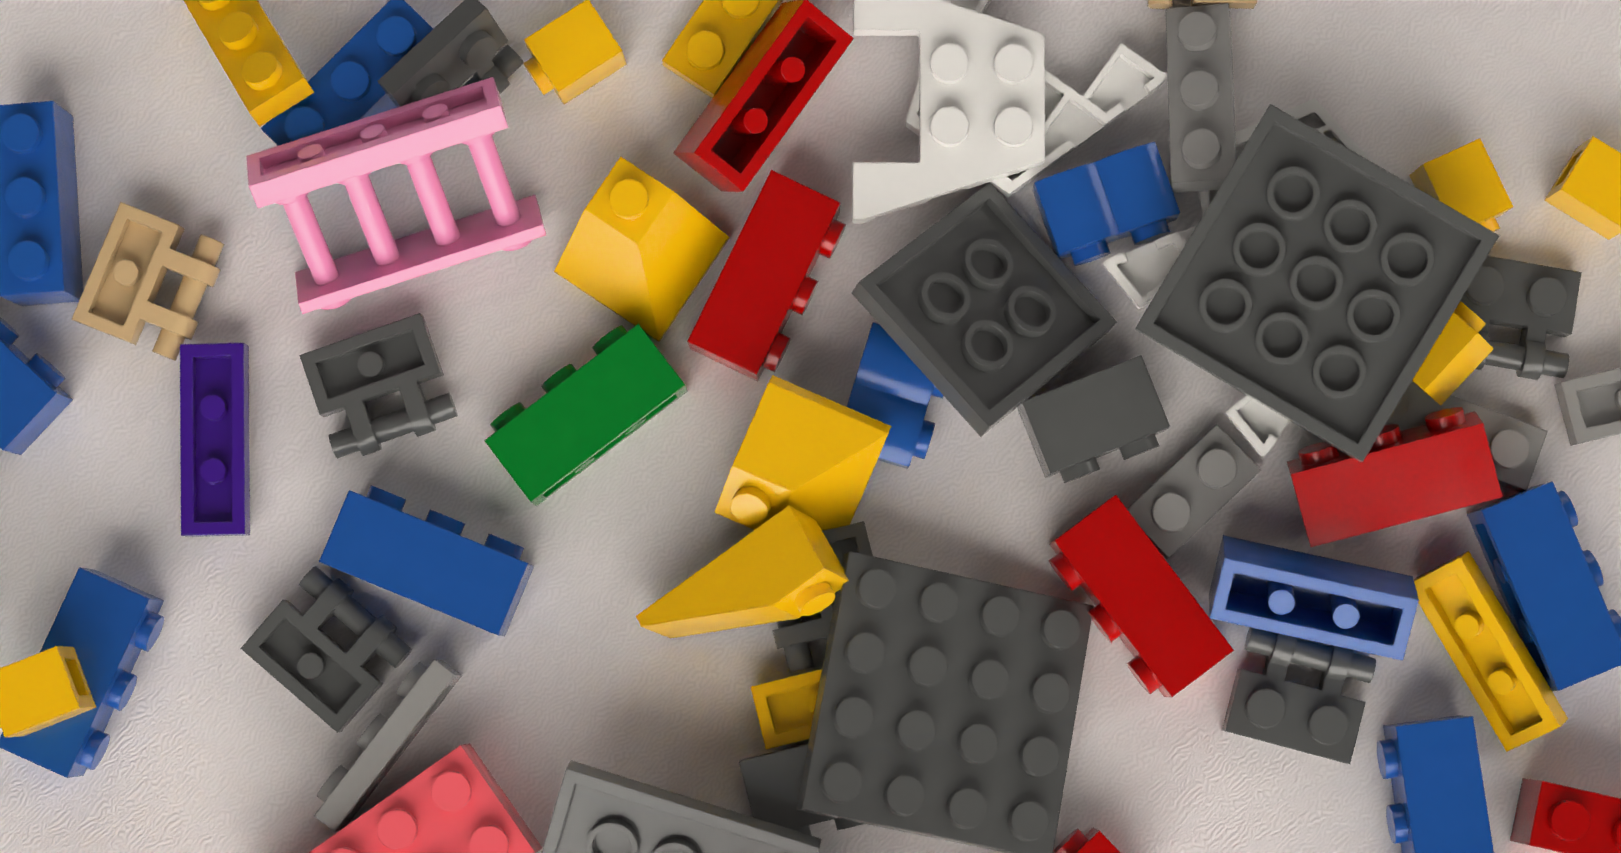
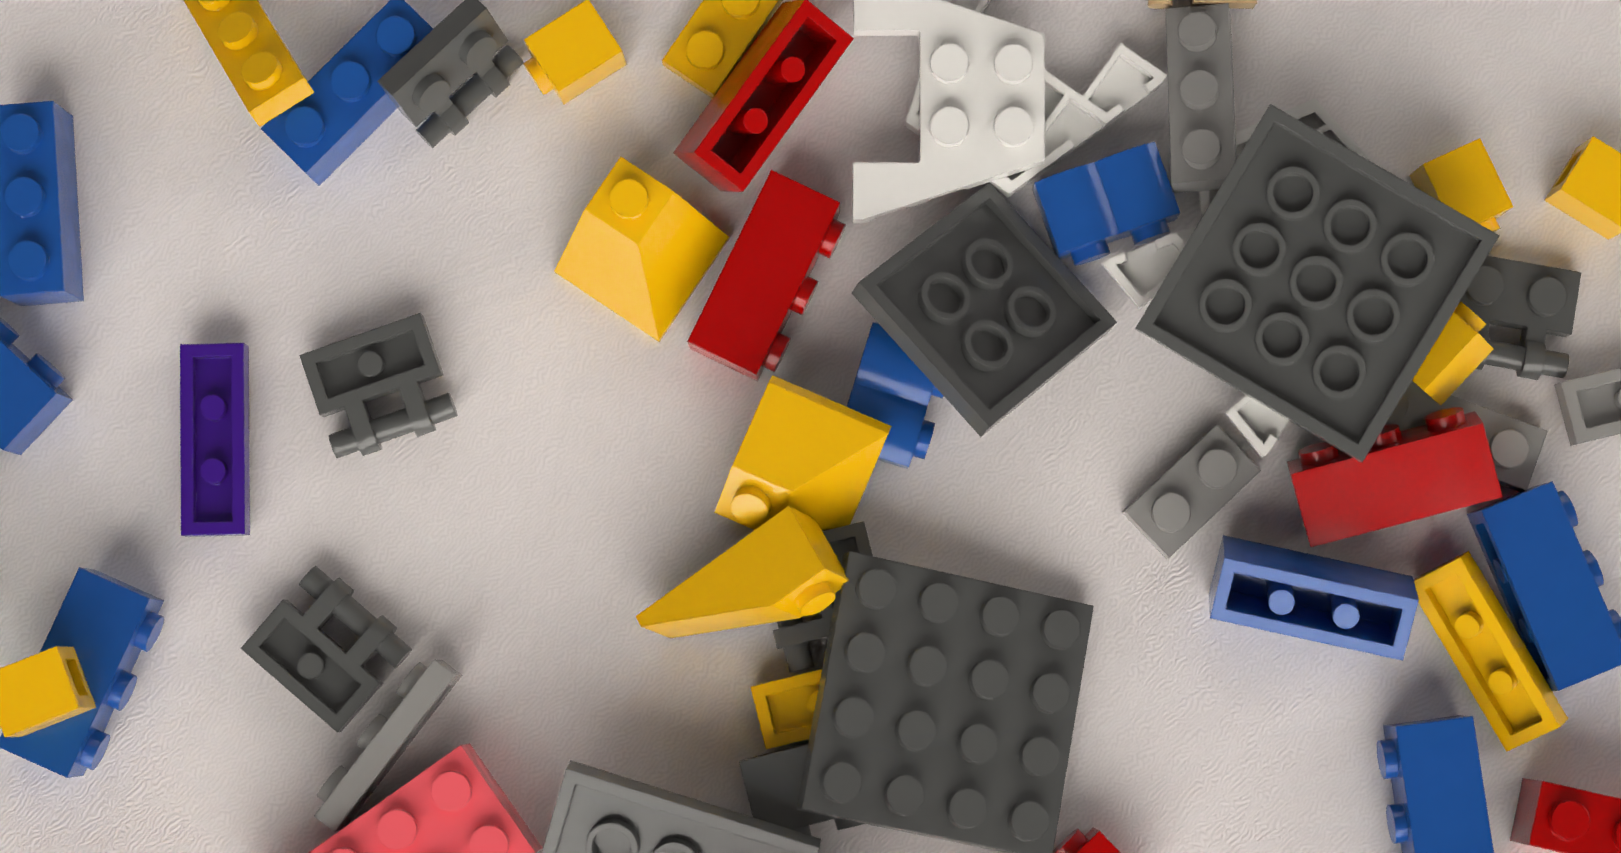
(129, 276): tan plate -> none
(378, 141): bright pink fence -> none
(428, 560): blue brick -> none
(584, 412): green brick -> none
(1093, 419): dark grey brick -> none
(1138, 599): red brick -> none
(1295, 714): dark grey plate -> none

